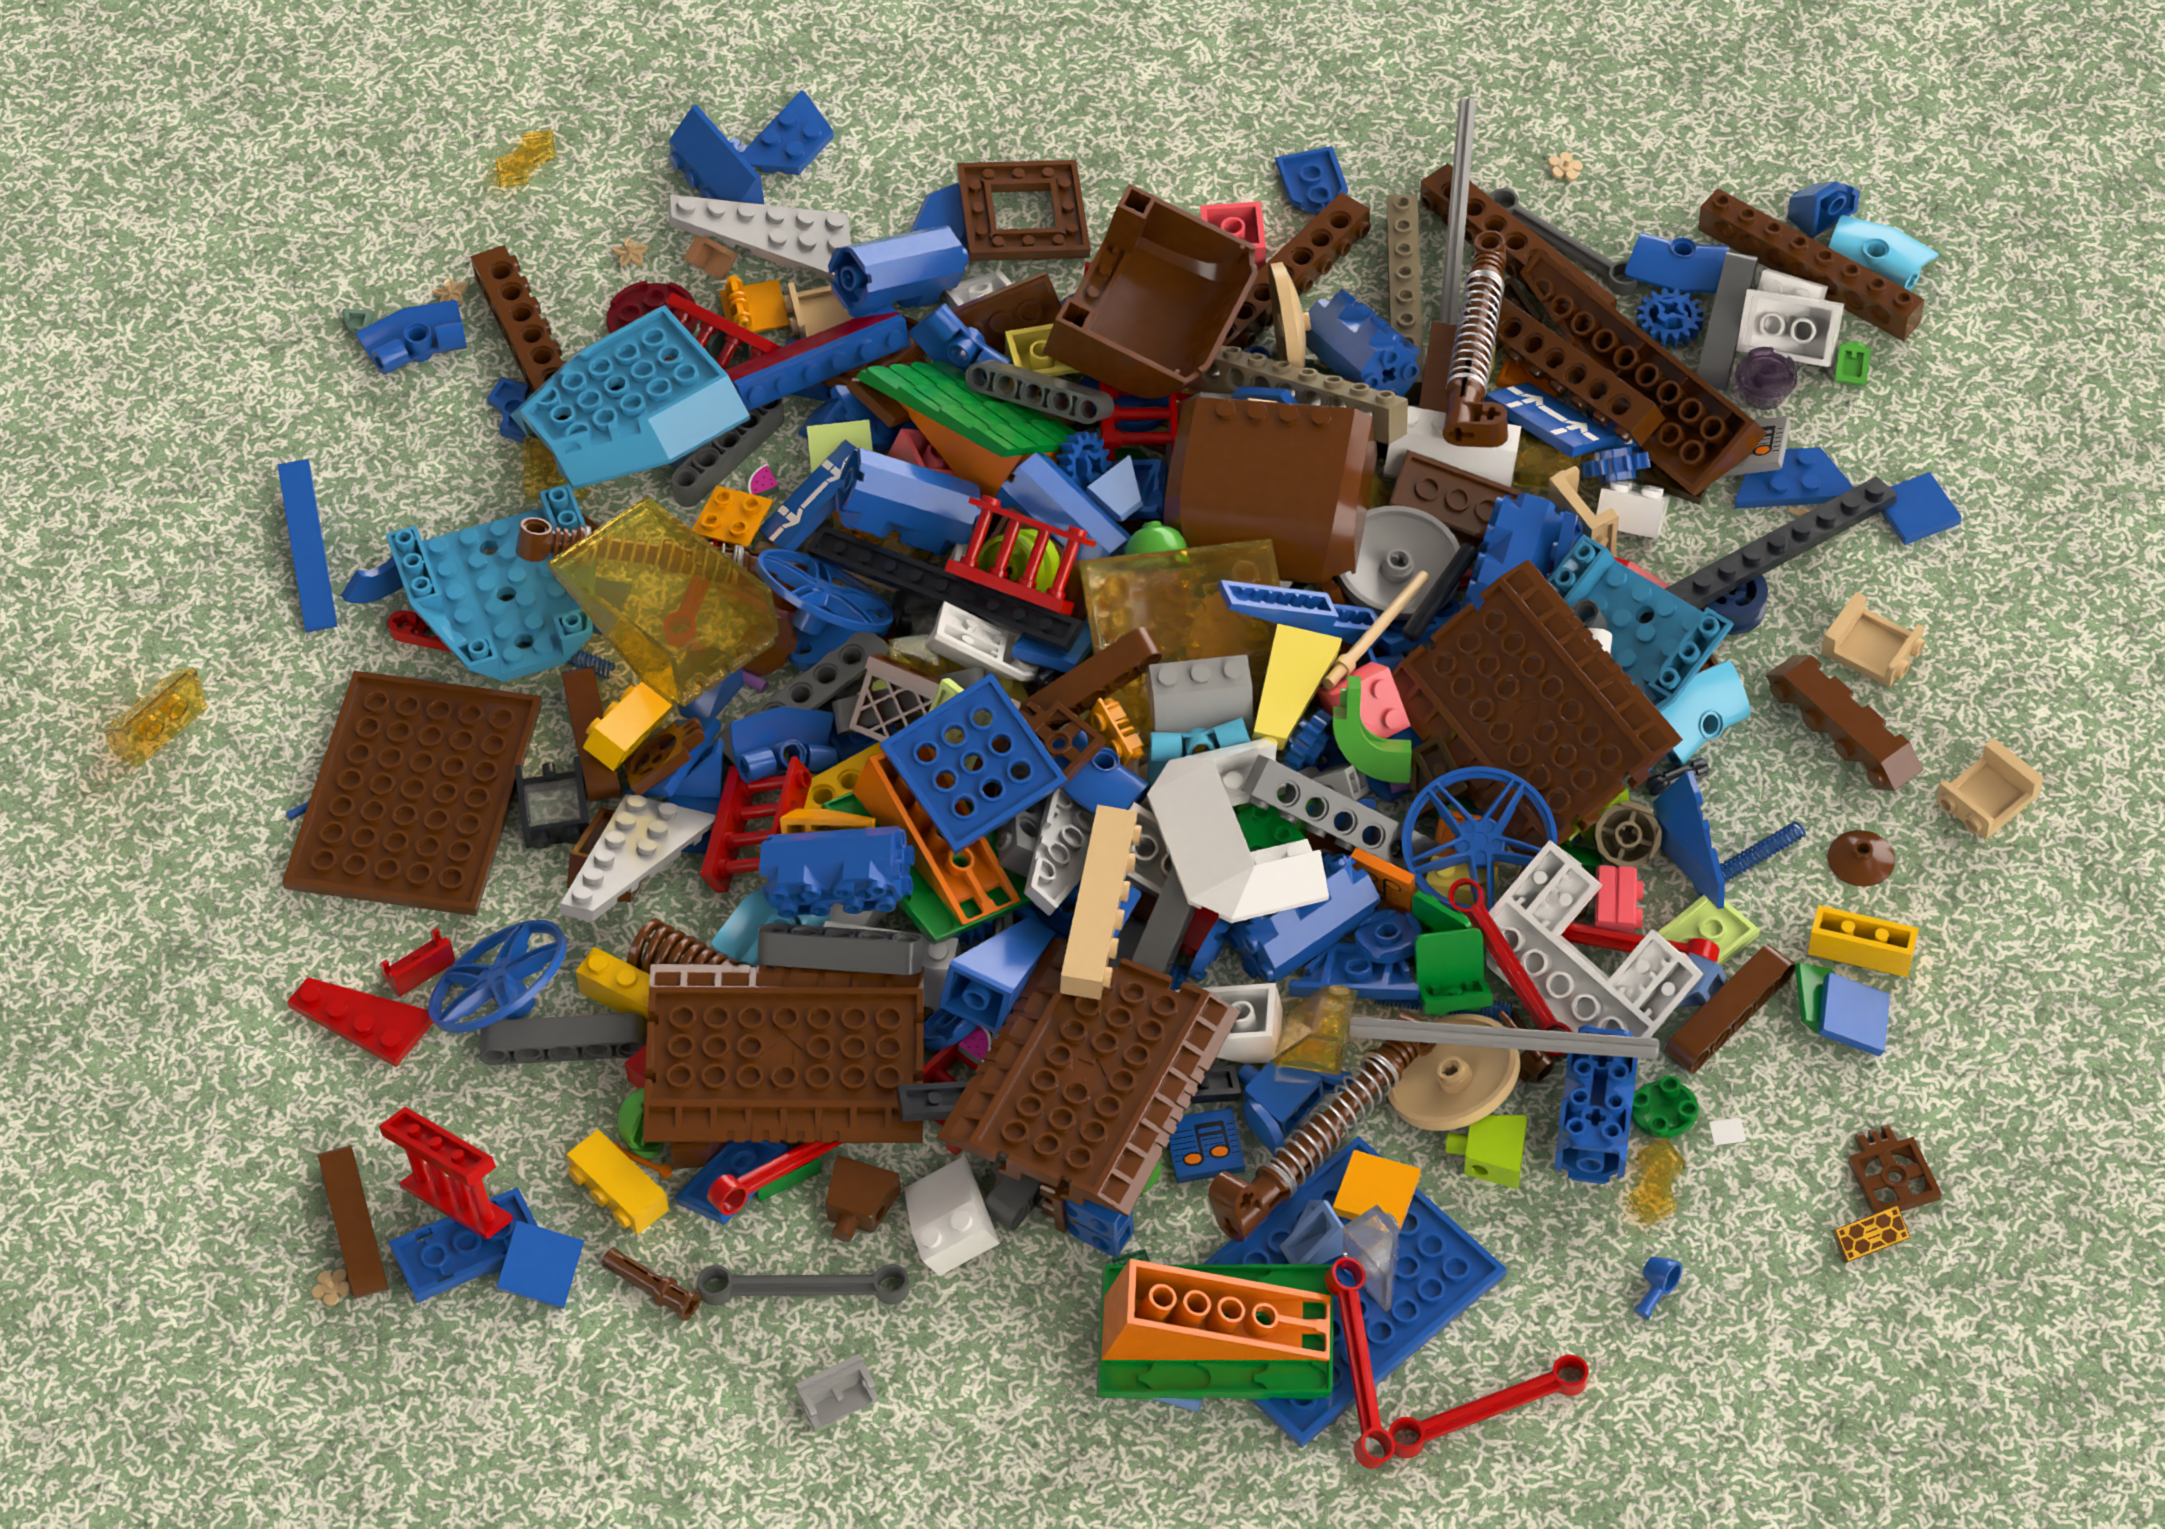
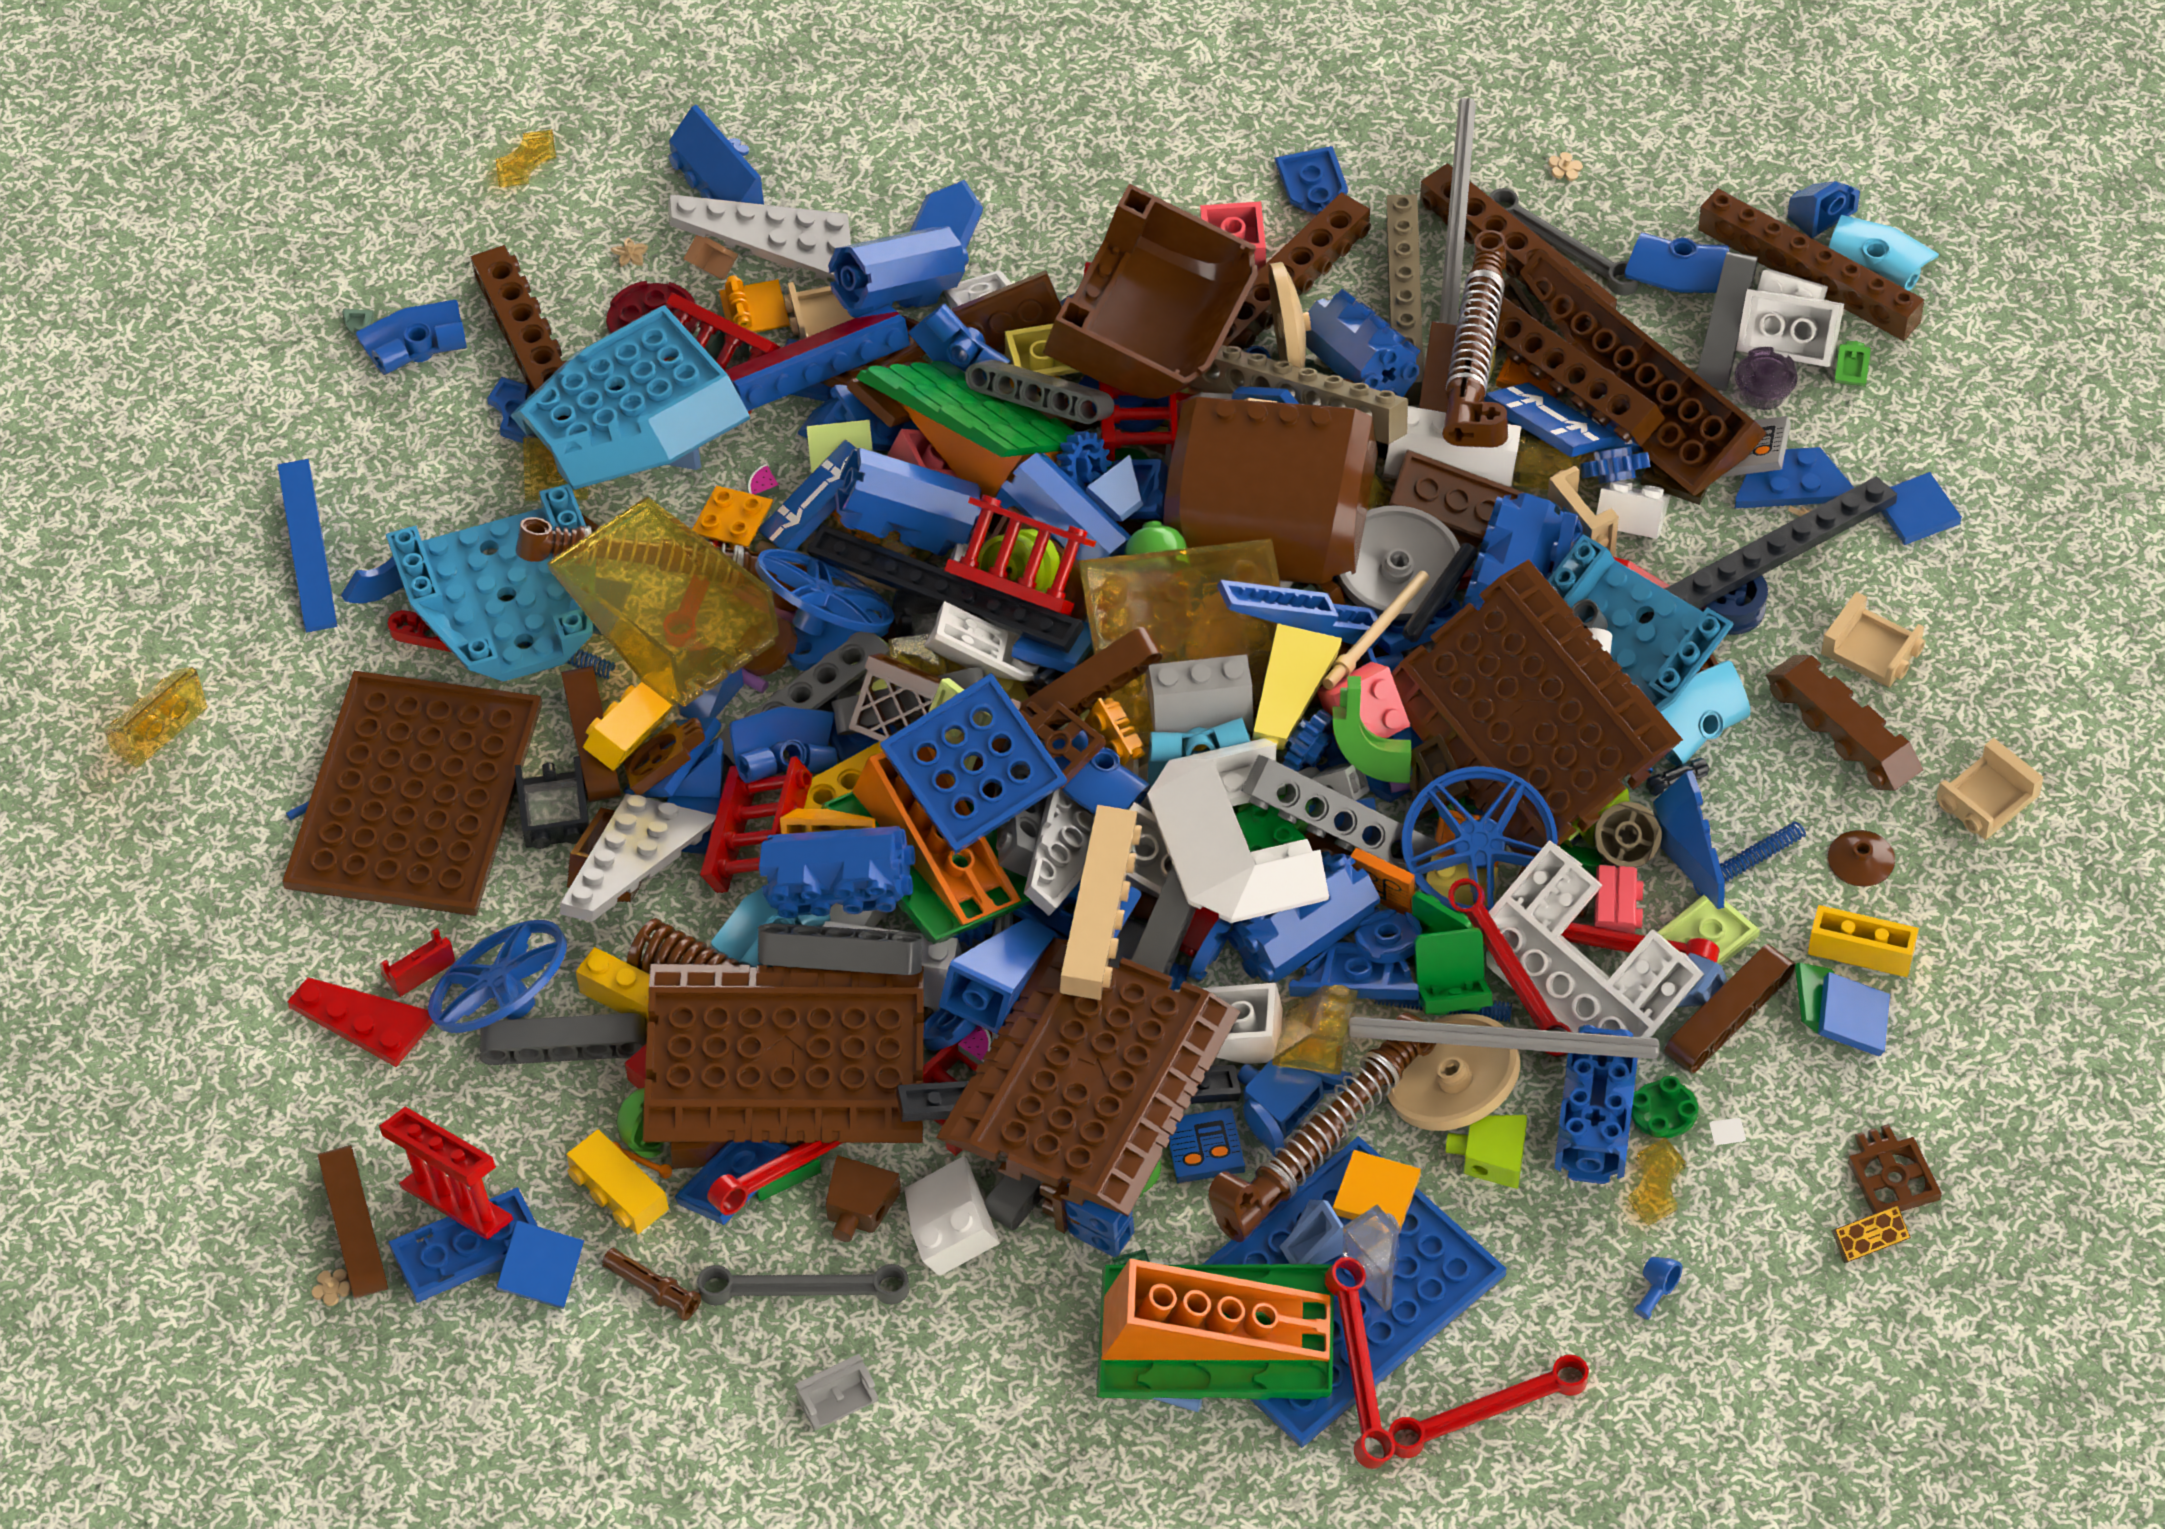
(451, 291): tan plant -> none
(722, 455): dark grey beam -> none
(790, 138): blue wing -> none
(988, 243): reddish brown plate -> none
(1533, 1063): reddish brown plant -> none
(1670, 317): blue gear -> none

